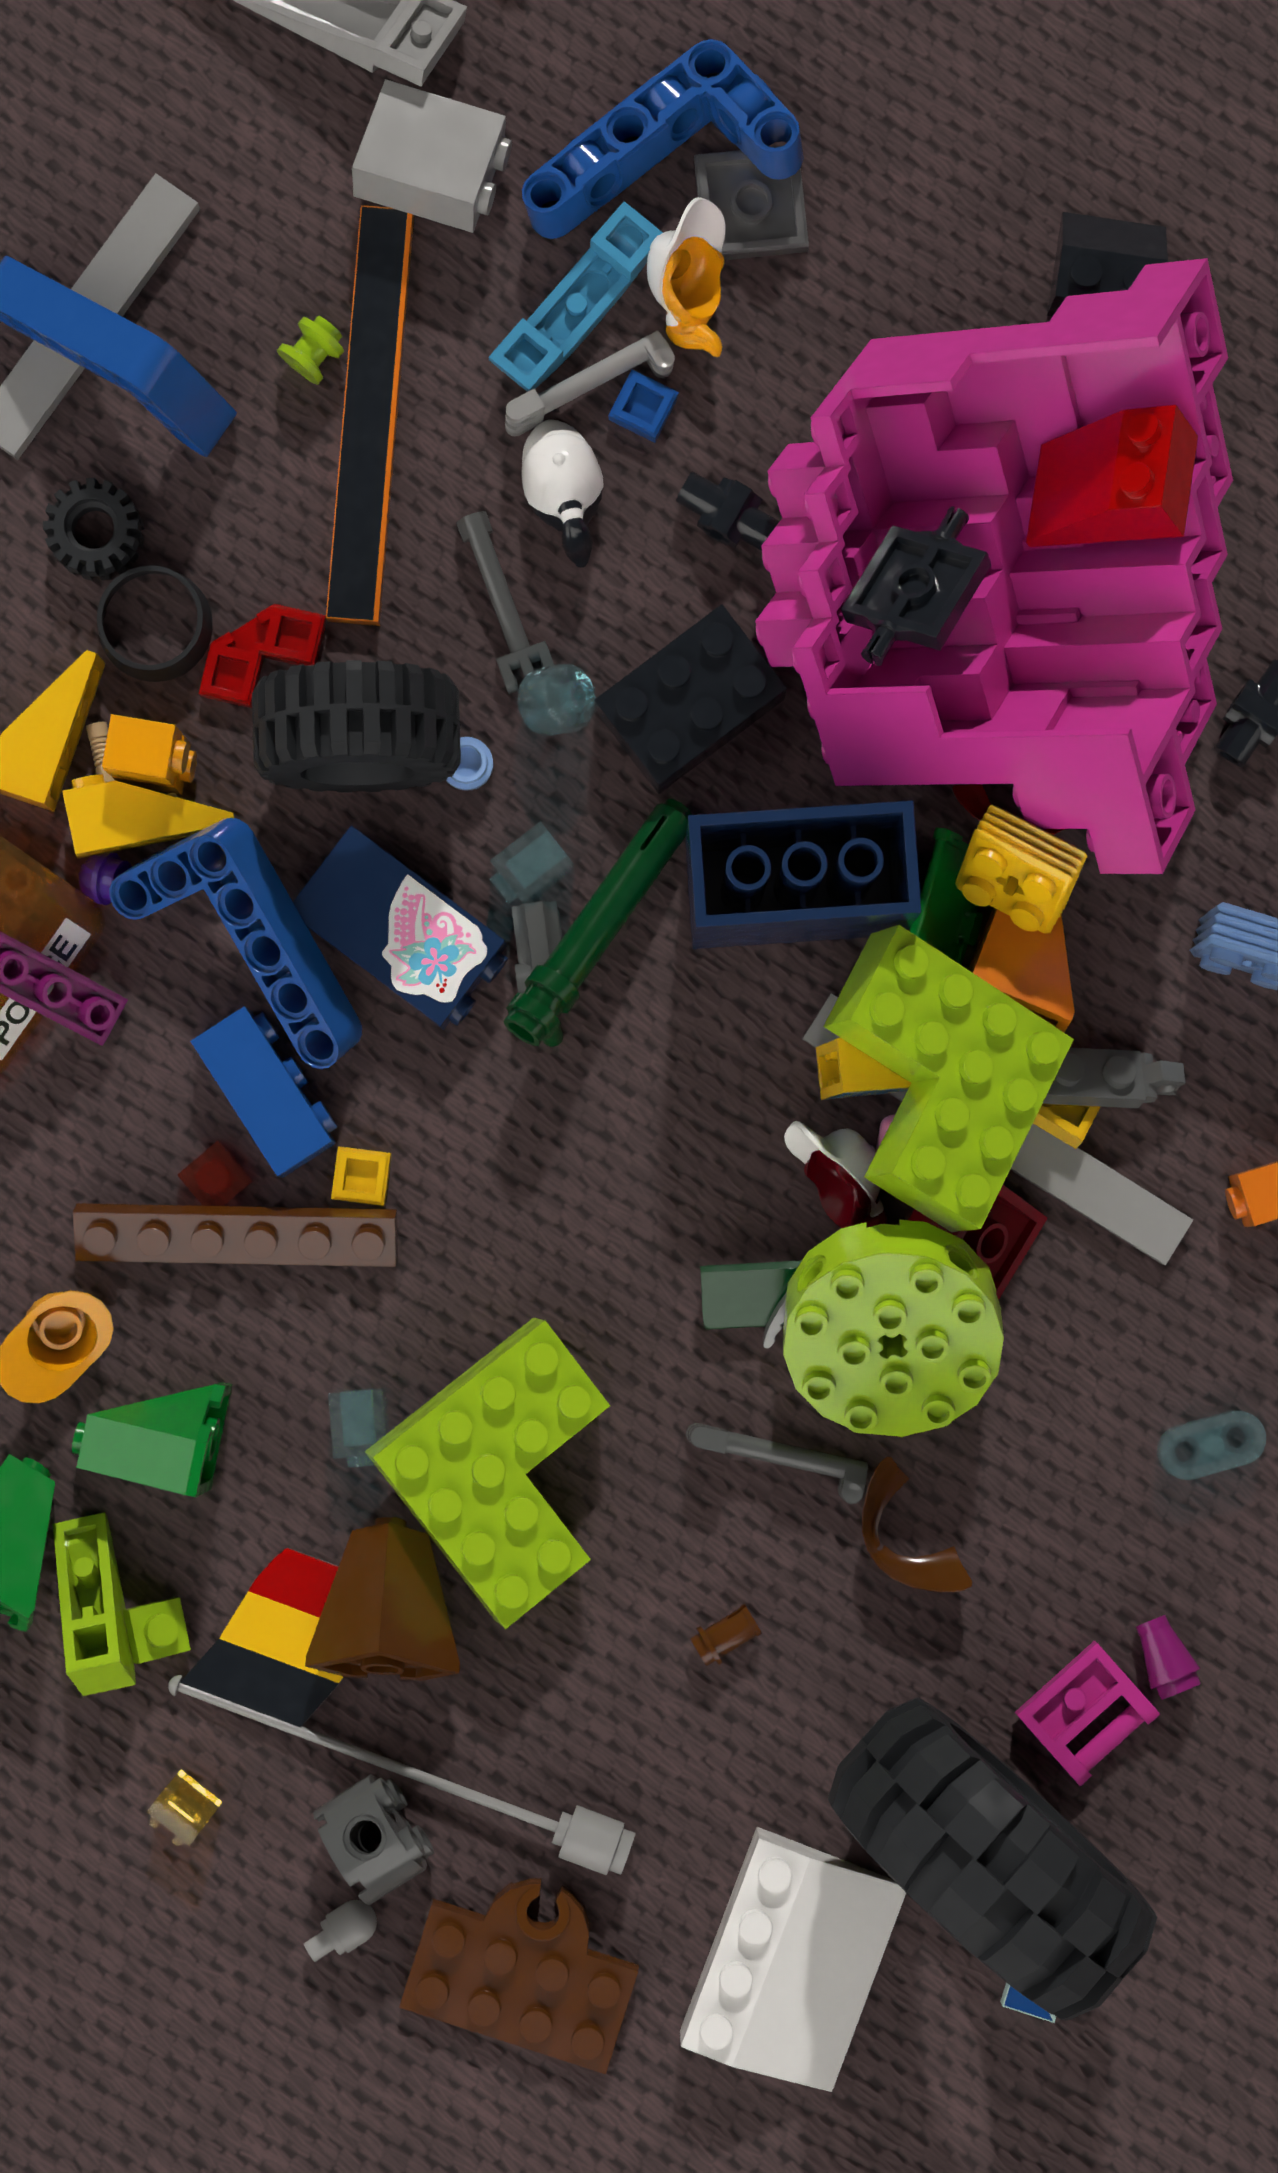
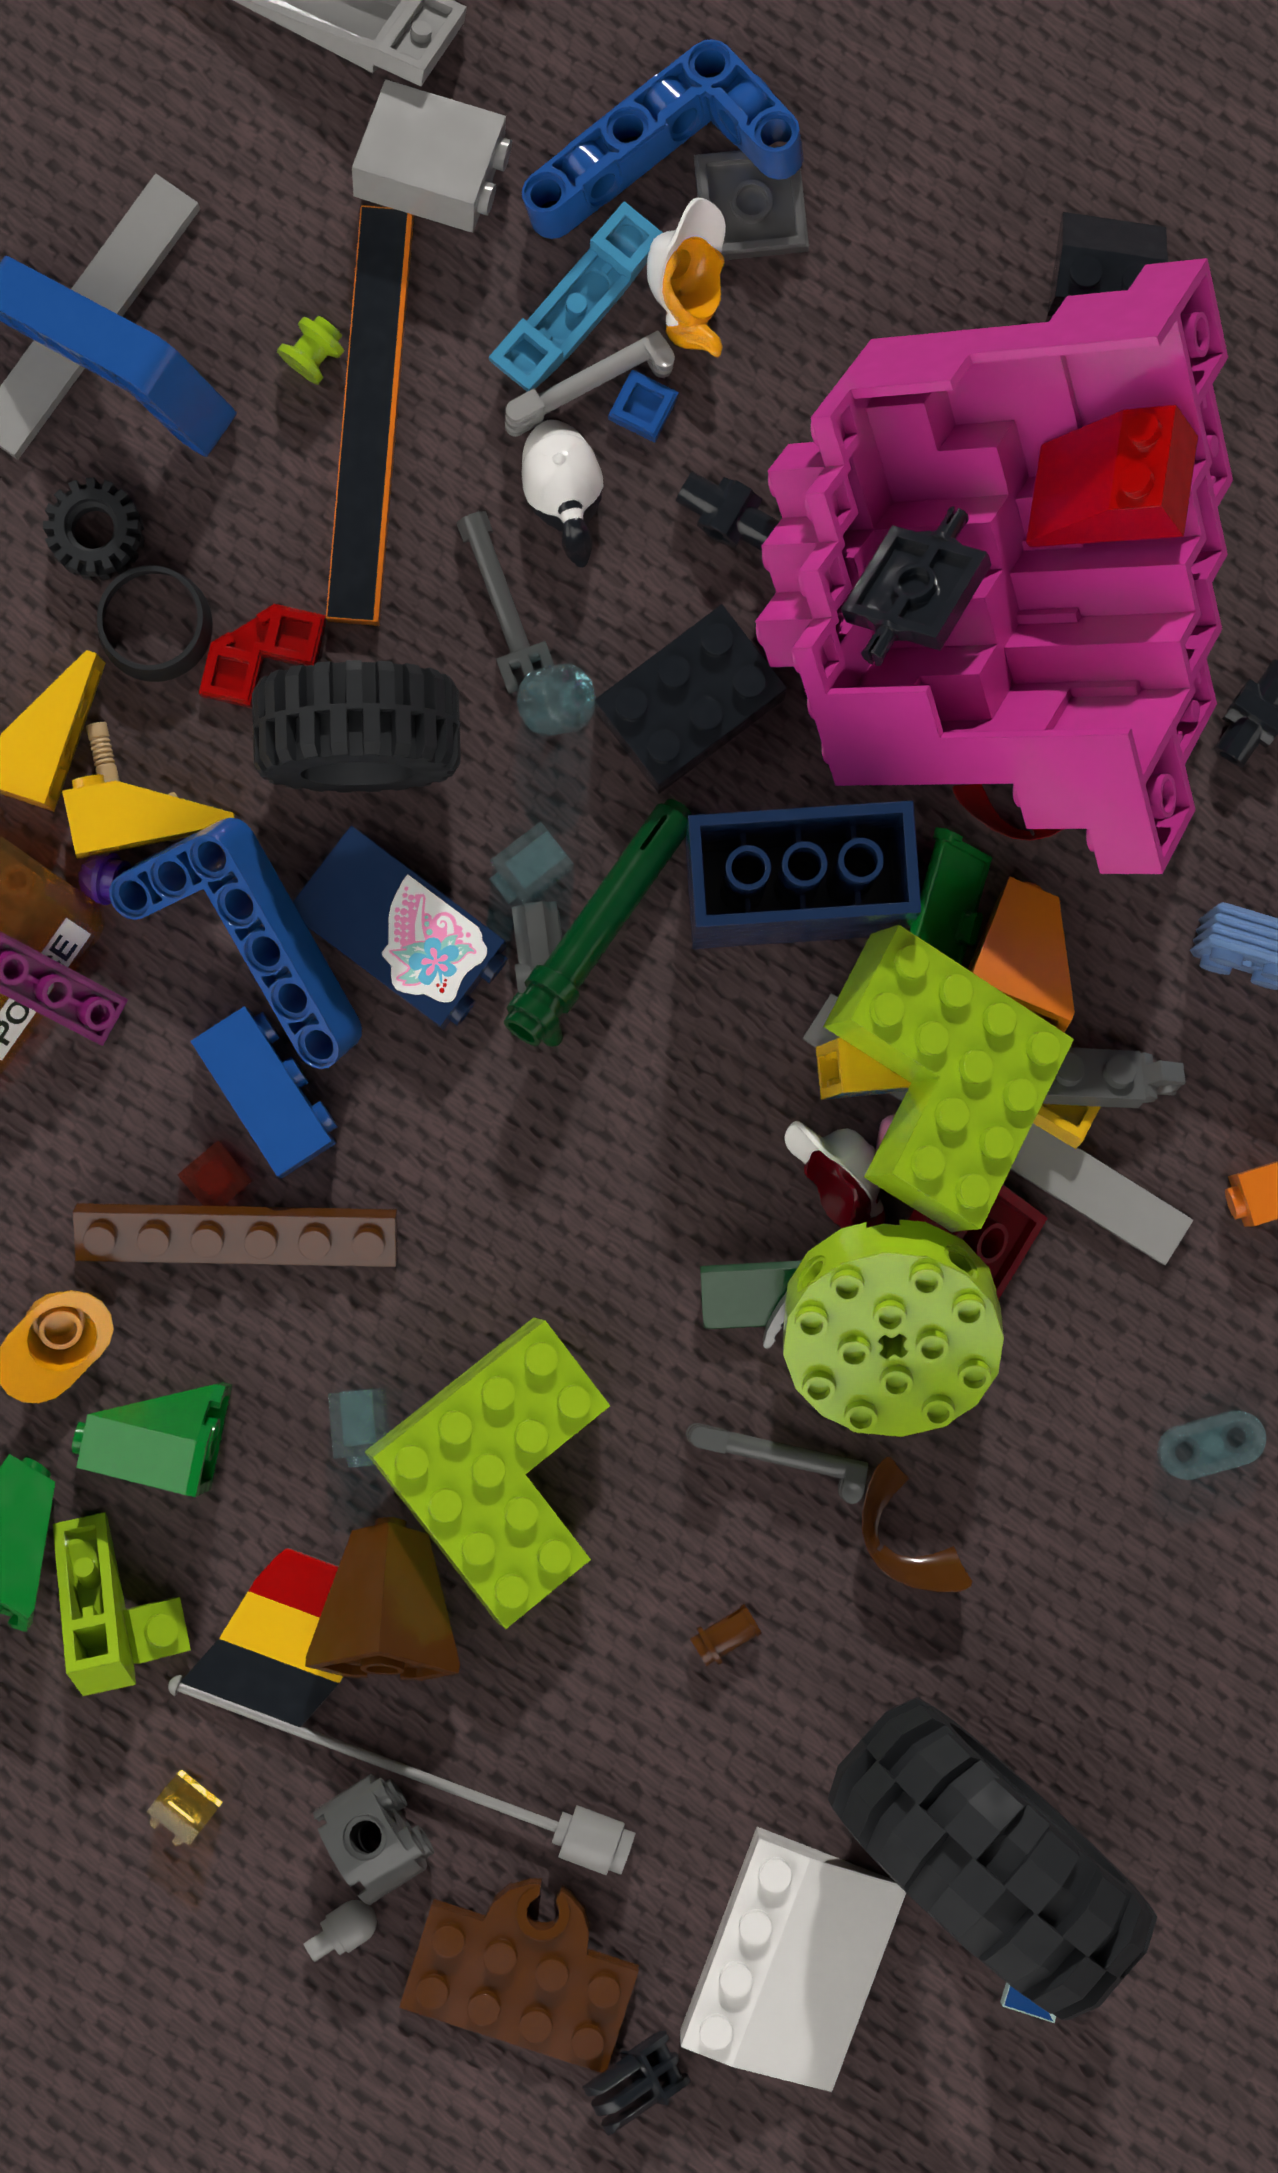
(148, 754): light orange piece -> none
(361, 1176): yellow tile -> none
(474, 766): light blue plate -> none
(632, 2083): none -> black arm
(1019, 870): yellow brick -> none
(1075, 1700): dark pink plate -> none
(1166, 1659): magenta cone -> none

